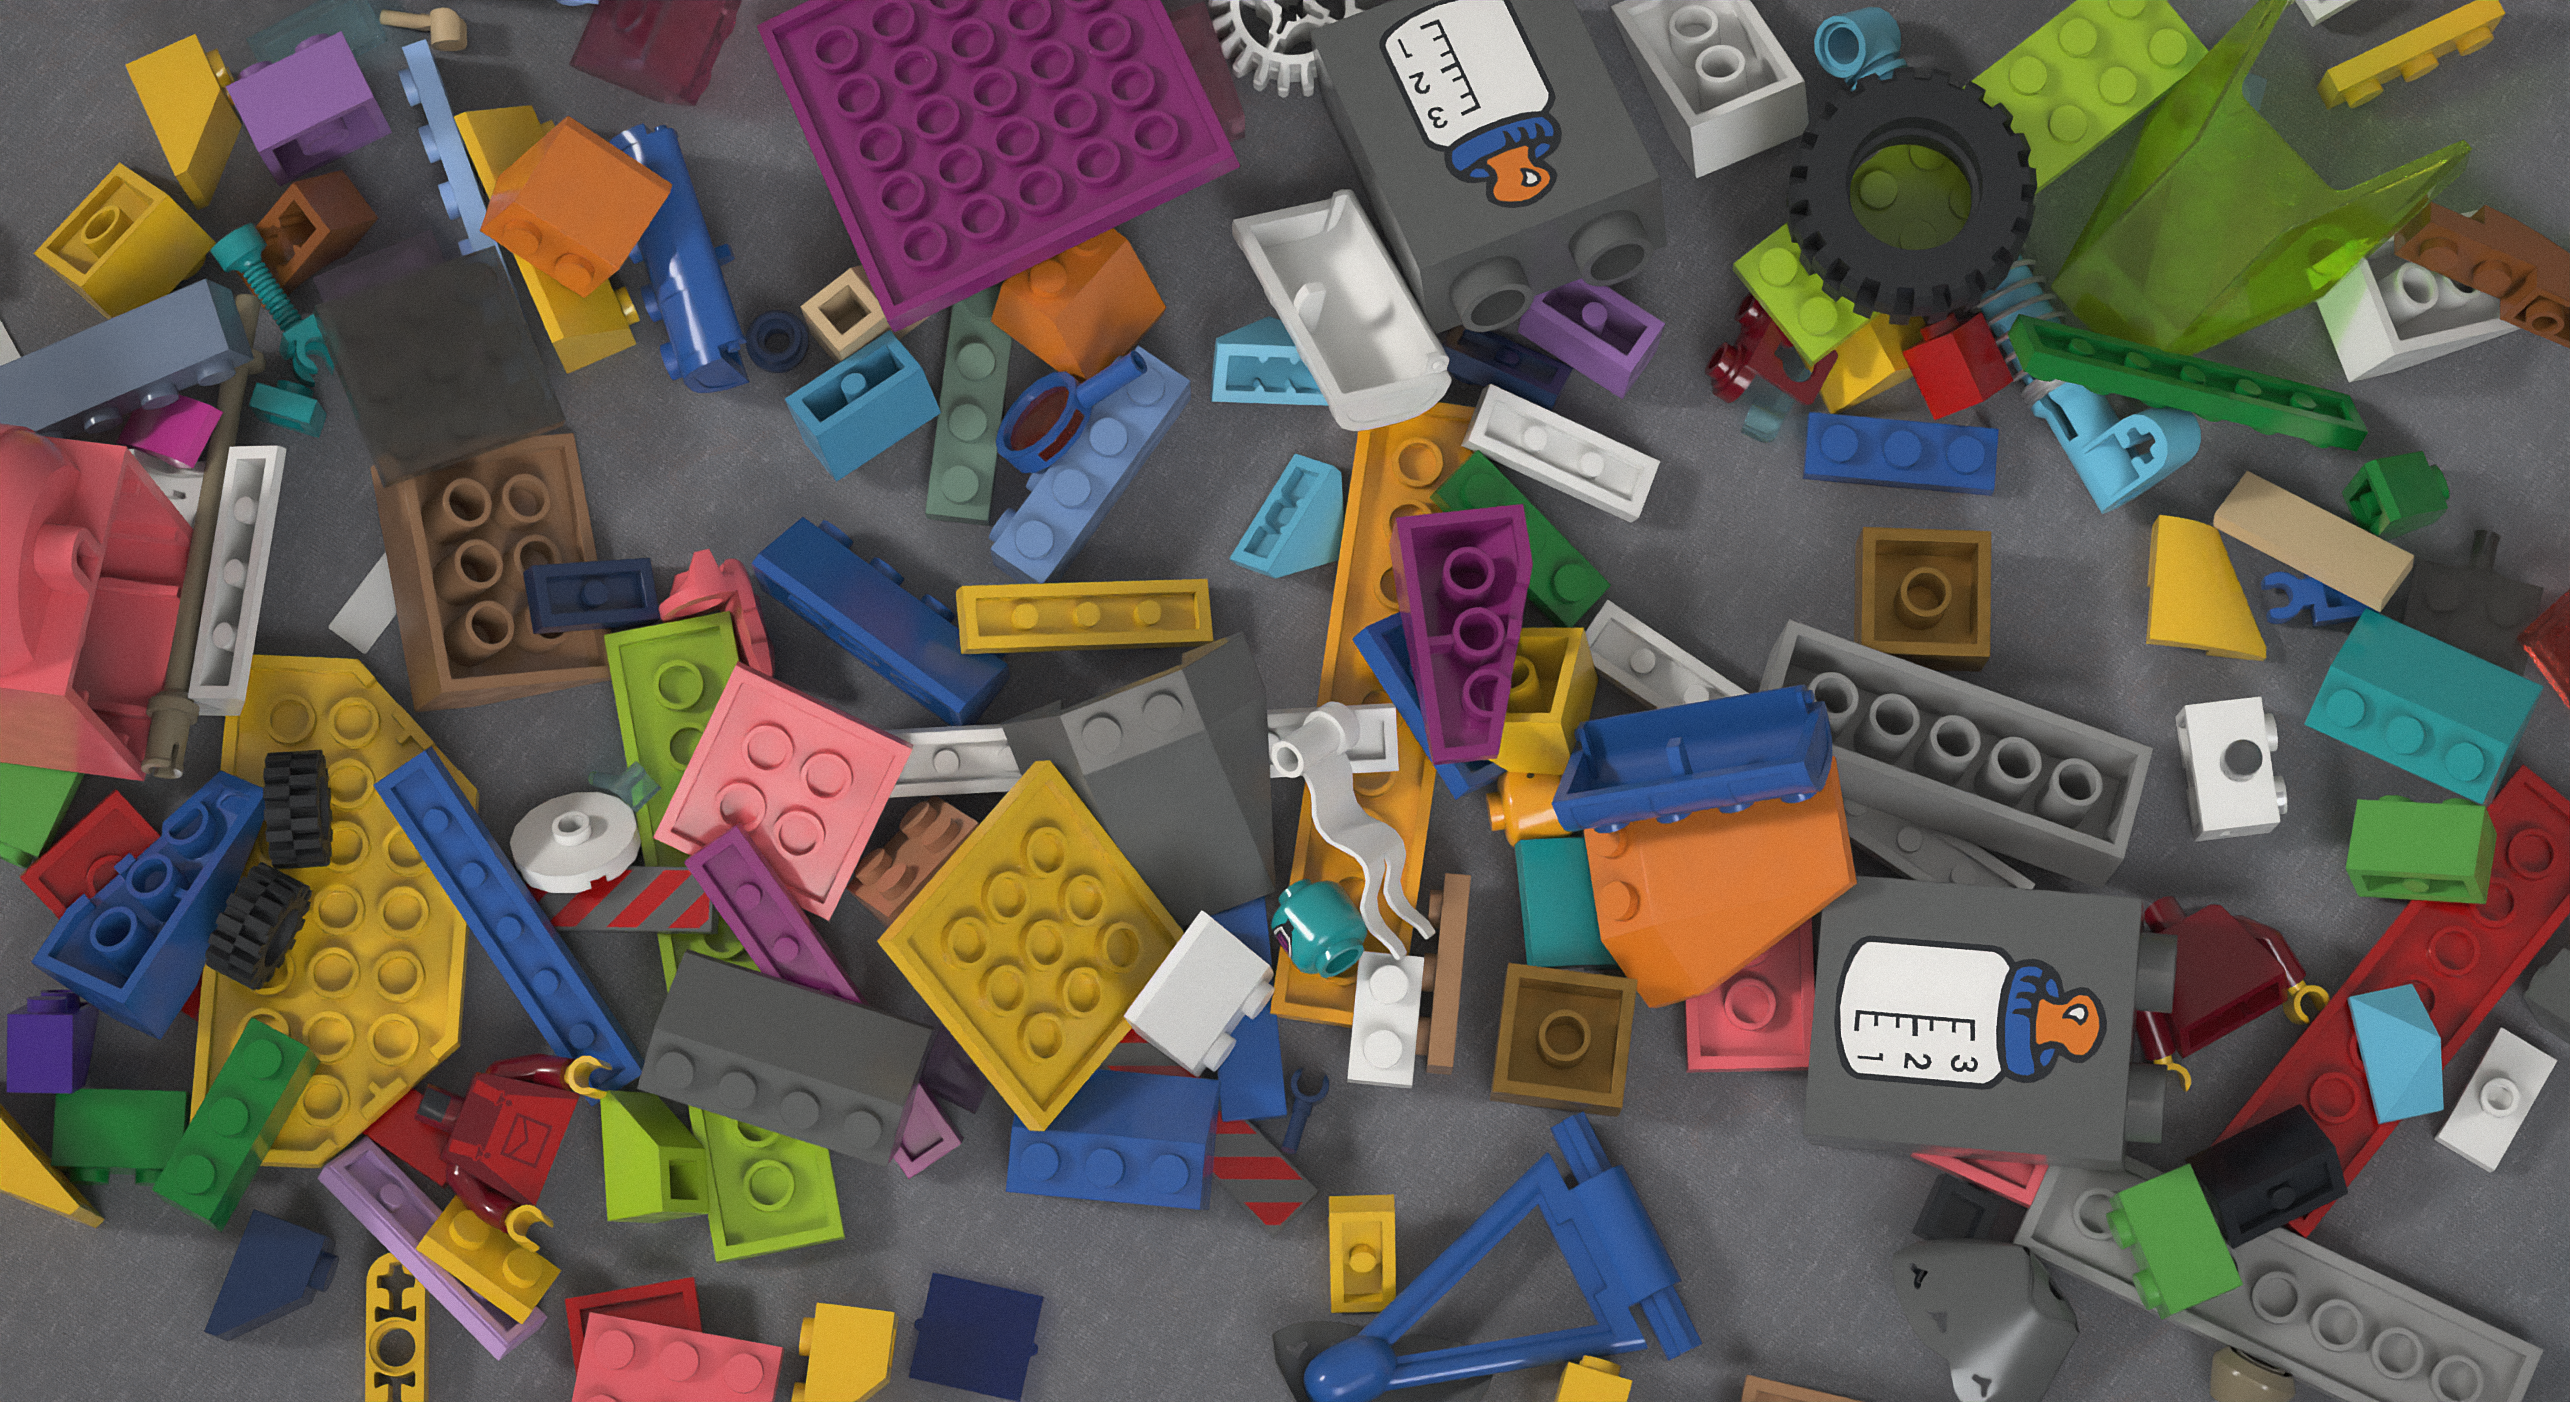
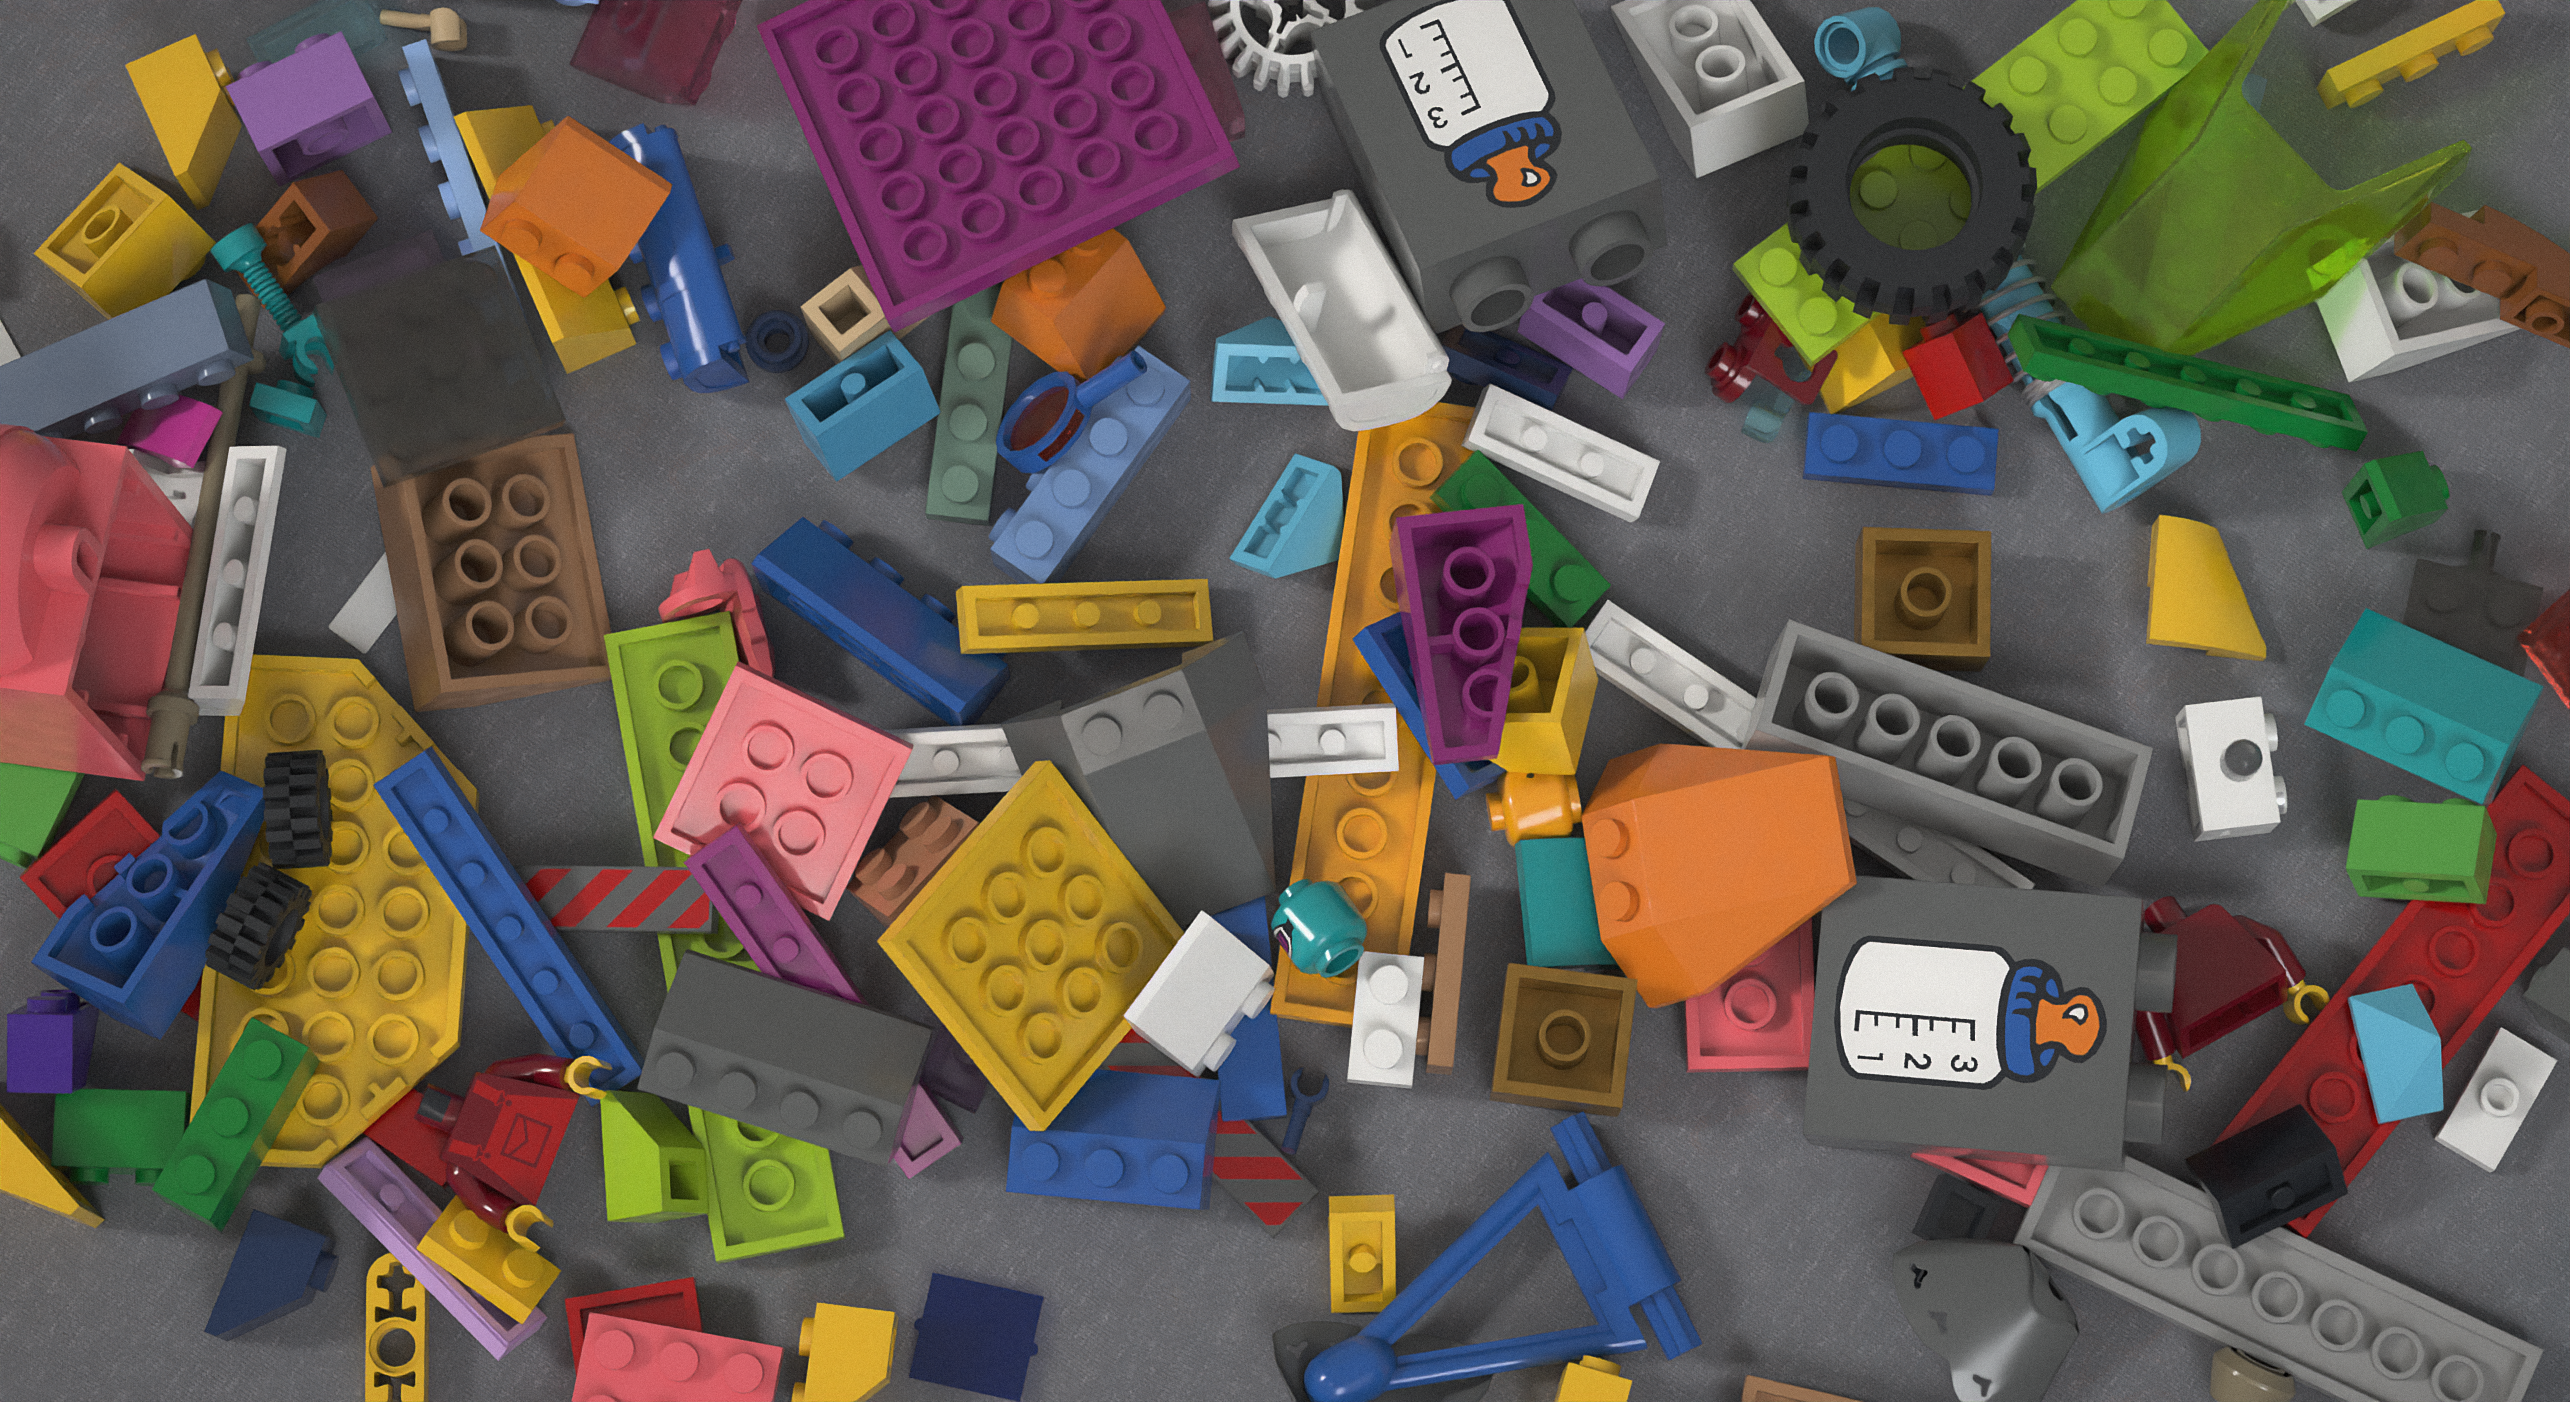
(575, 841): white plate -> none
(591, 595): dark blue plate -> none
(632, 786): clear light blue hand -> none
(1321, 757): white flag -> none
(1695, 759): blue container -> none
(2172, 1242): bright green brick -> none
(2313, 541): tan tile -> none
(2324, 602): blue plate -> none

